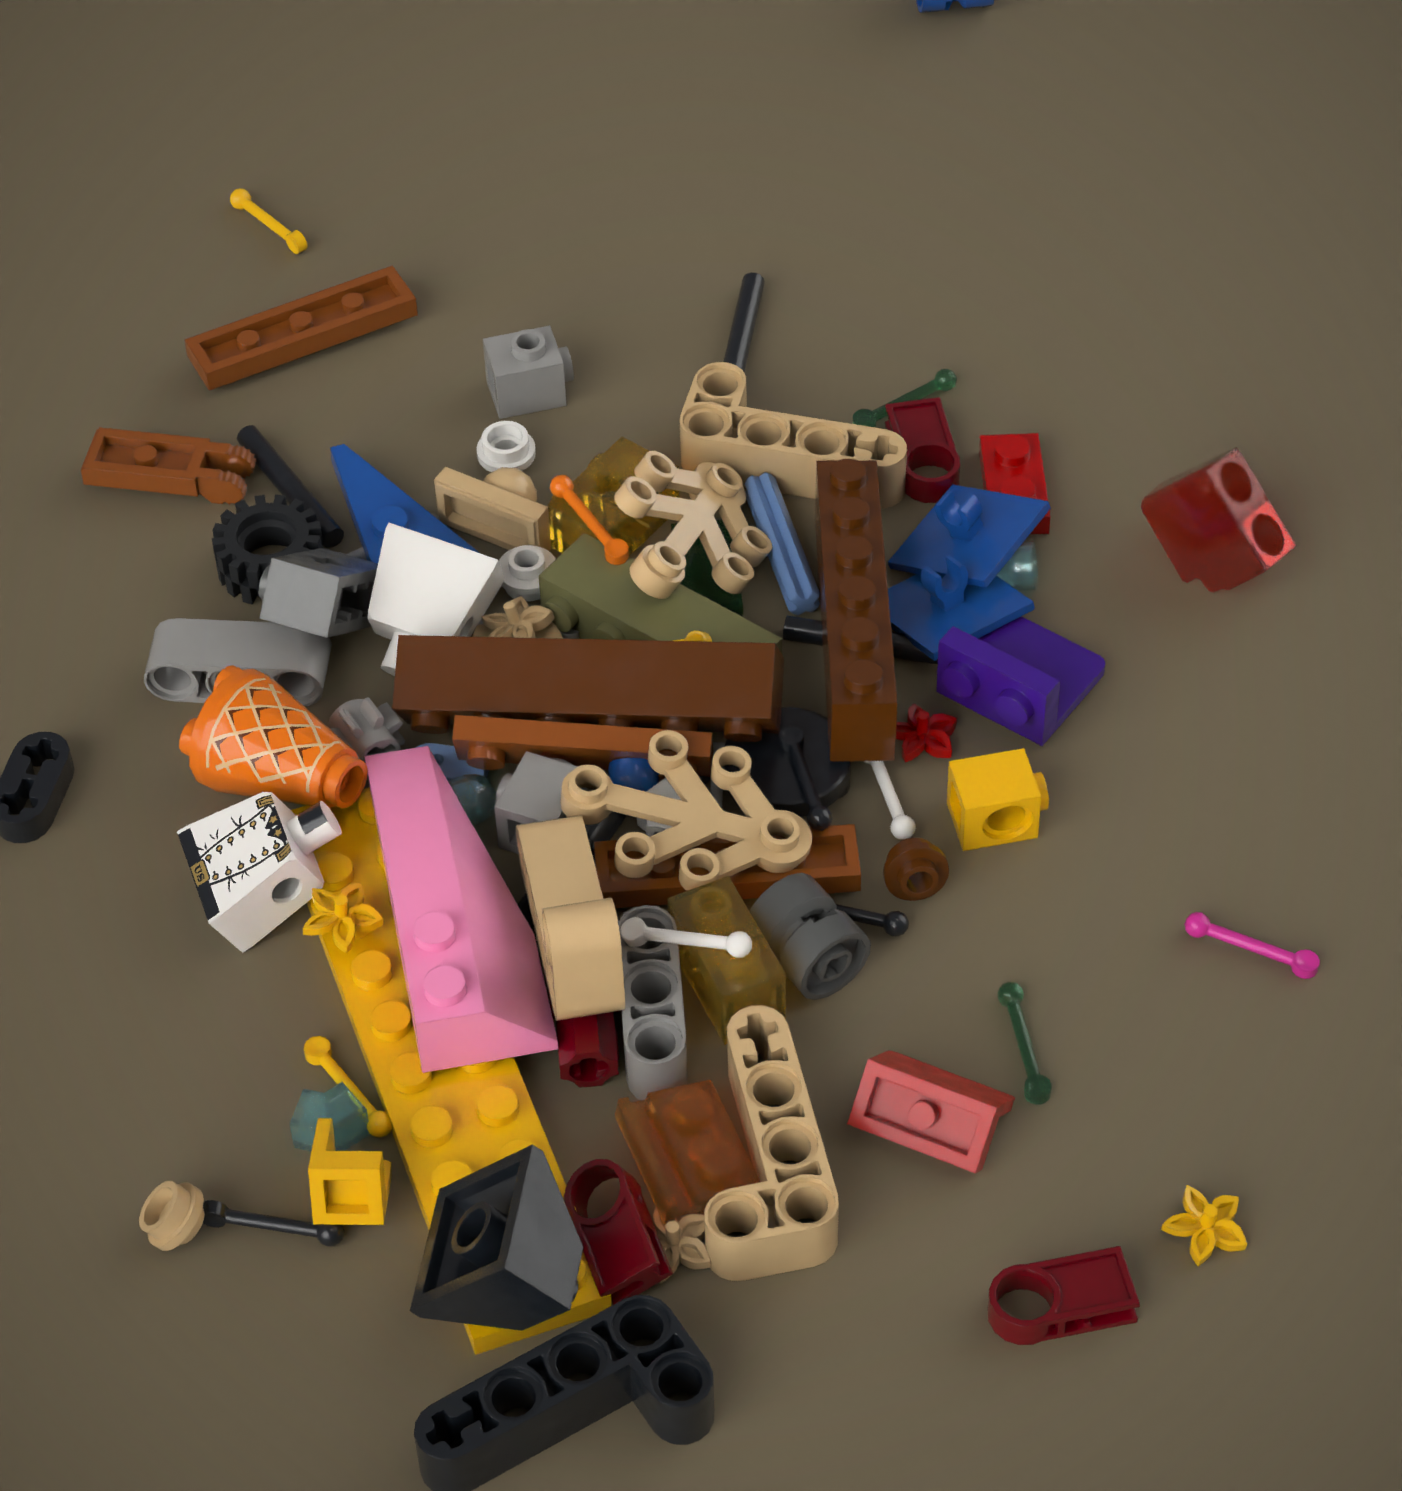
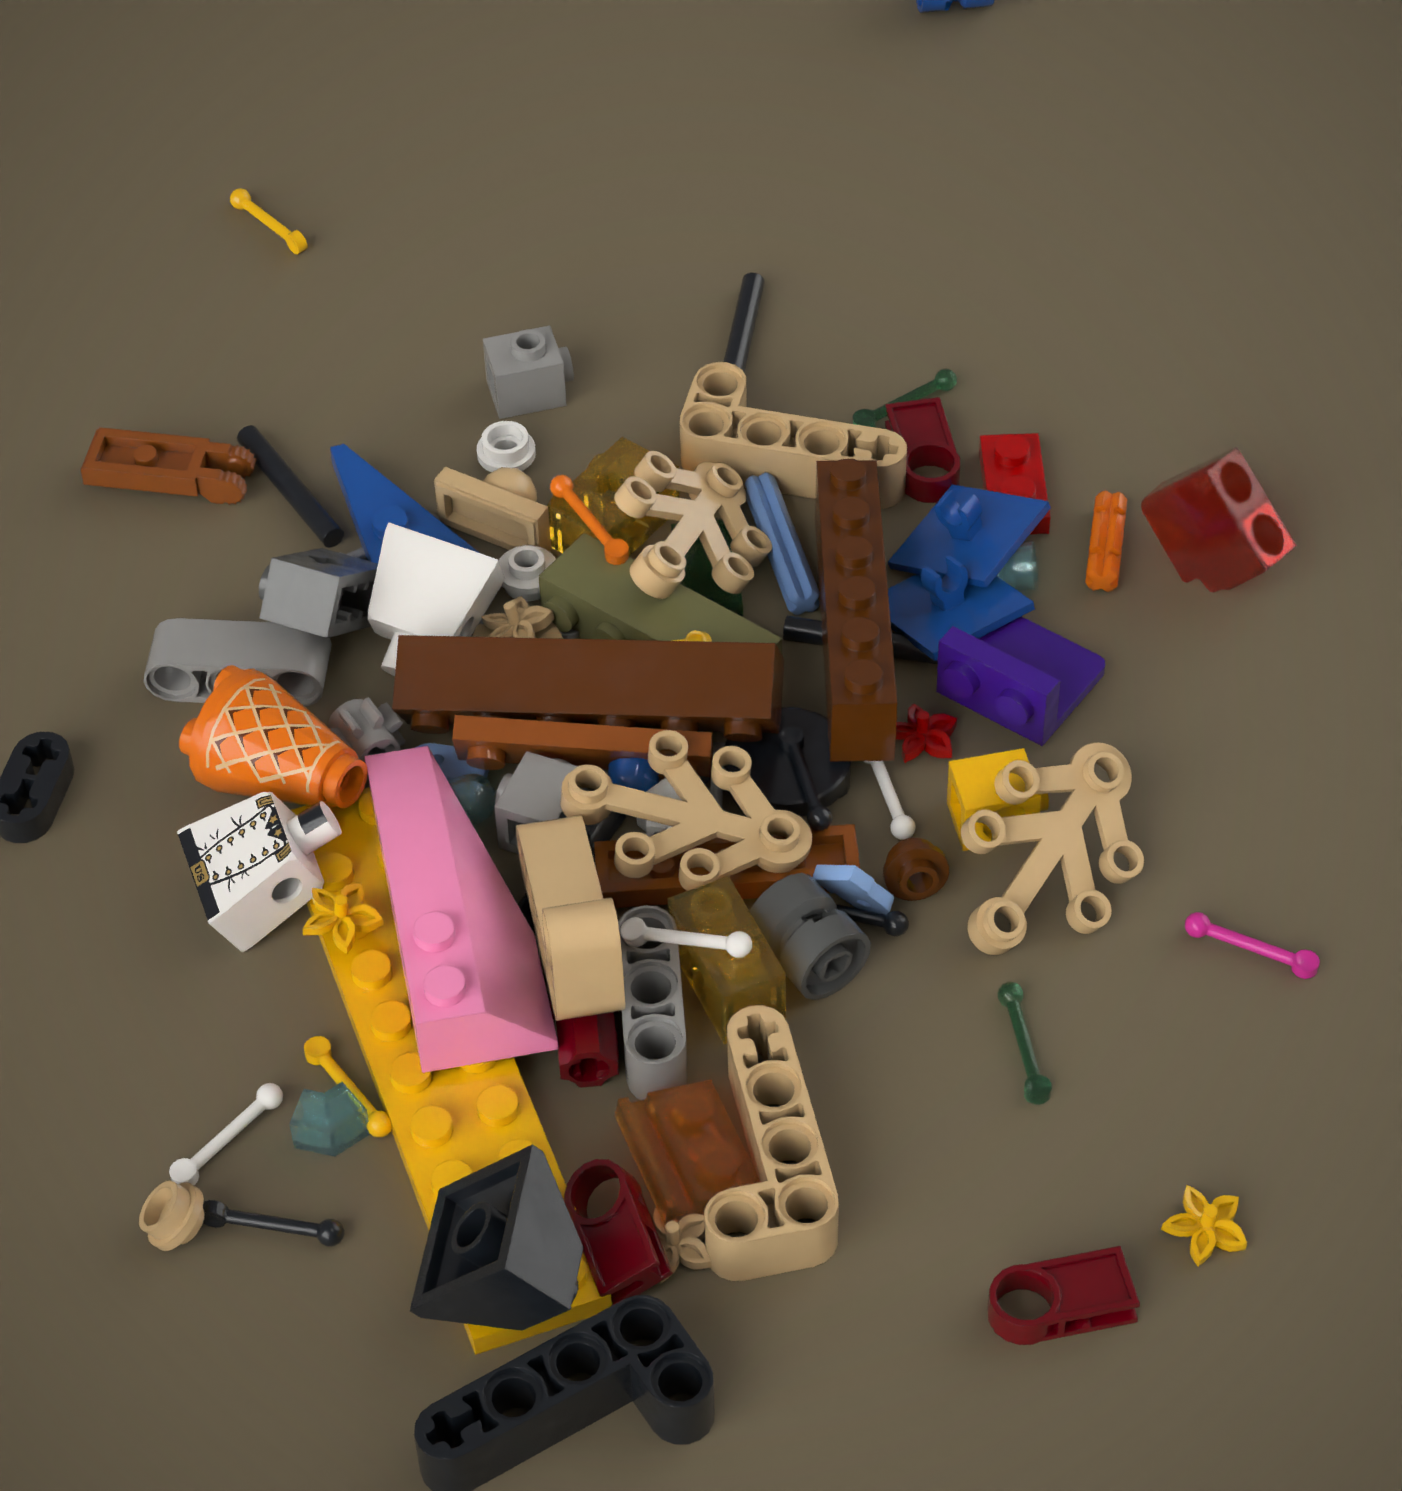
(186, 1170): none -> white hinge
(259, 527): black tyre -> none
(300, 327): dark orange plate -> none
(346, 1184): yellow panel -> none
(854, 887): none -> light blue piece
(928, 1109): panel -> none
(1058, 839): none -> tan plant
(1106, 541): none -> orange axle

